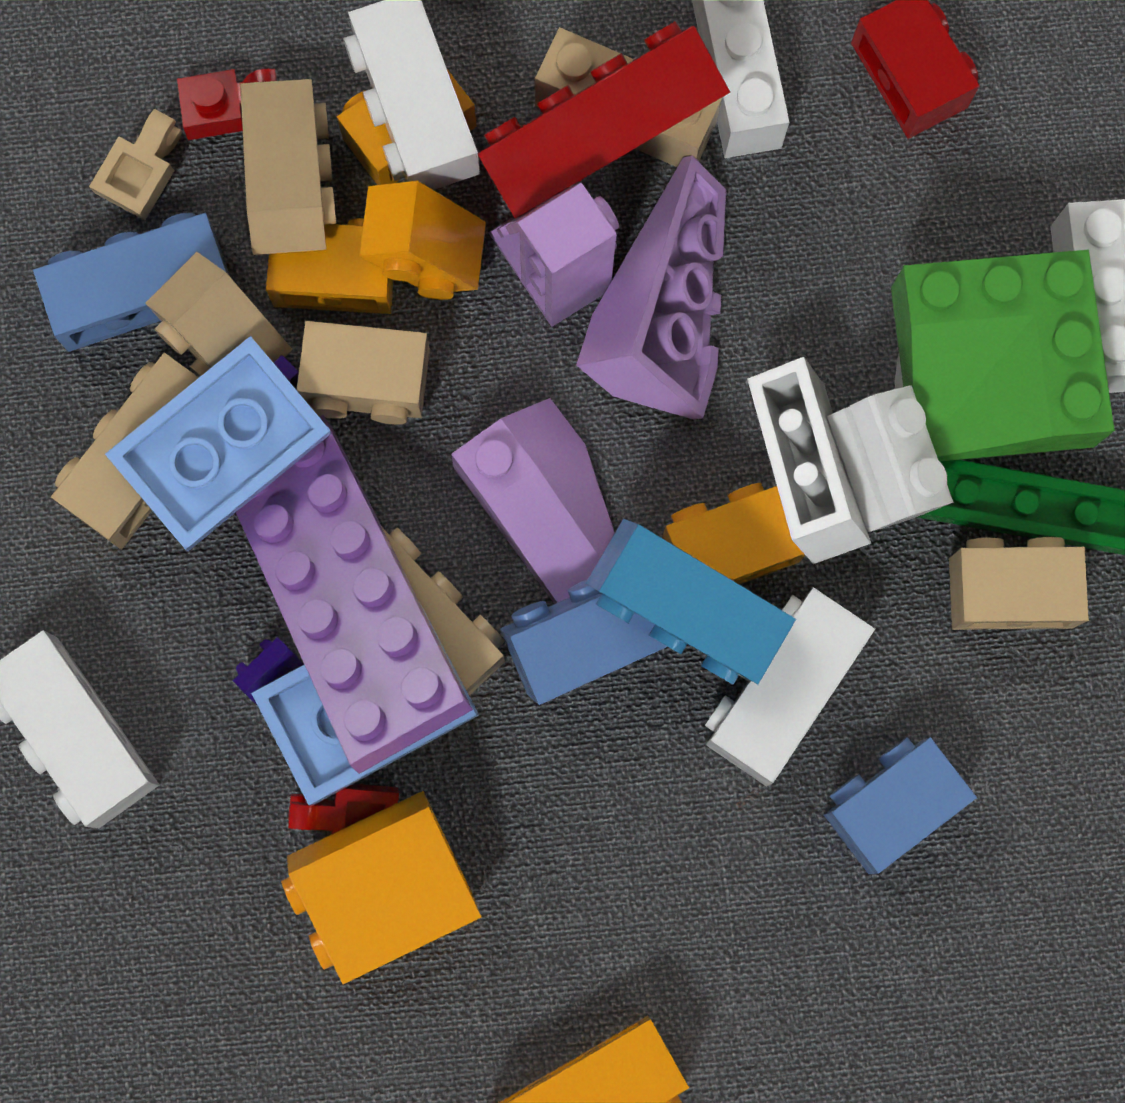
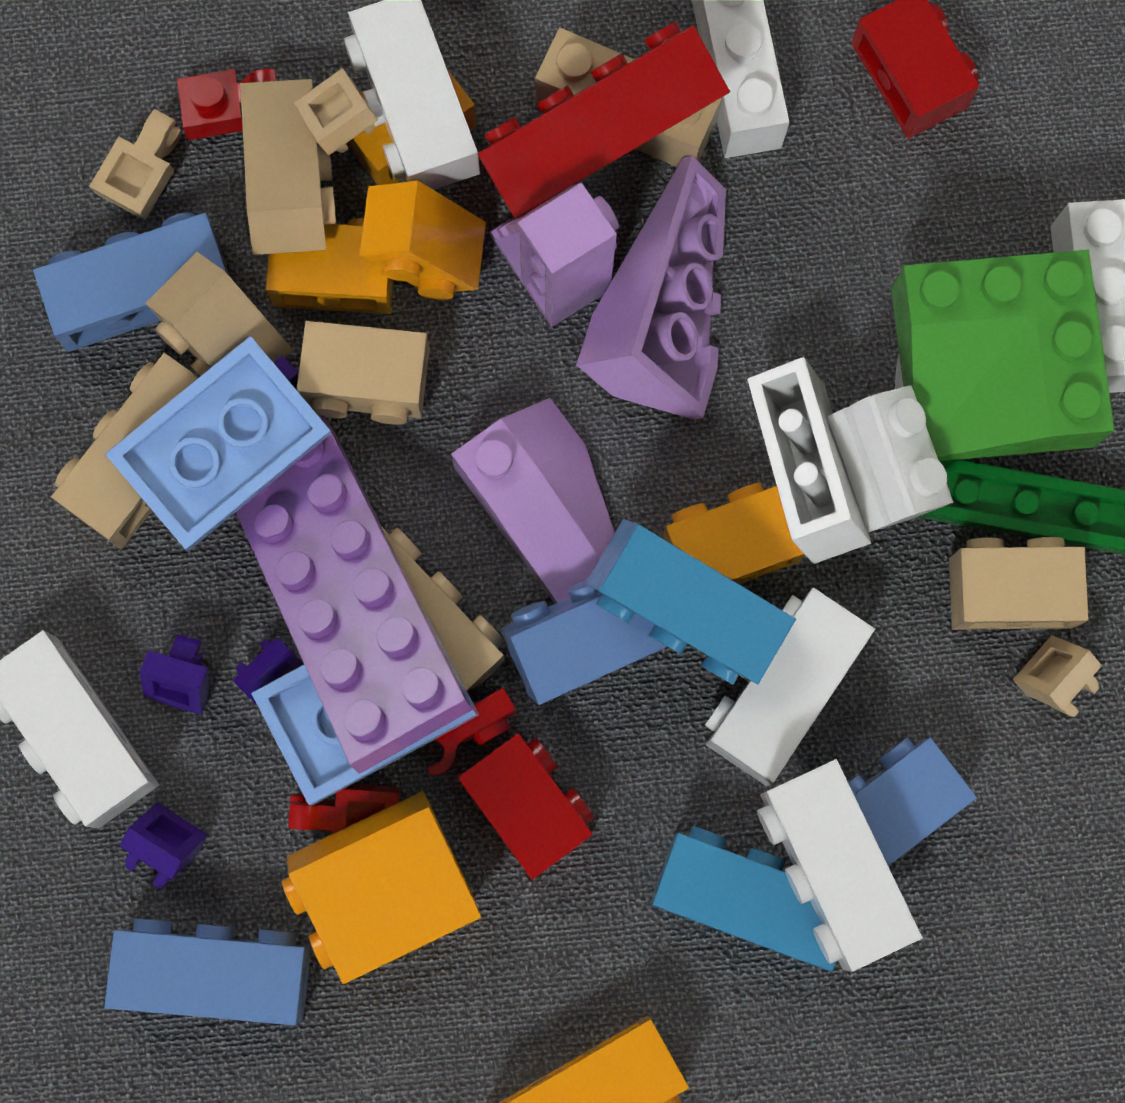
(162, 842): none -> dark purple tile
(177, 678): none -> dark purple tile
(208, 973): none -> medium blue brick
(336, 112): none -> tan tile
(484, 729): none -> red plate
(527, 805): none -> red brick
(737, 896): none -> dark azure brick
(838, 868): none -> white brick
(1059, 674): none -> tan tile

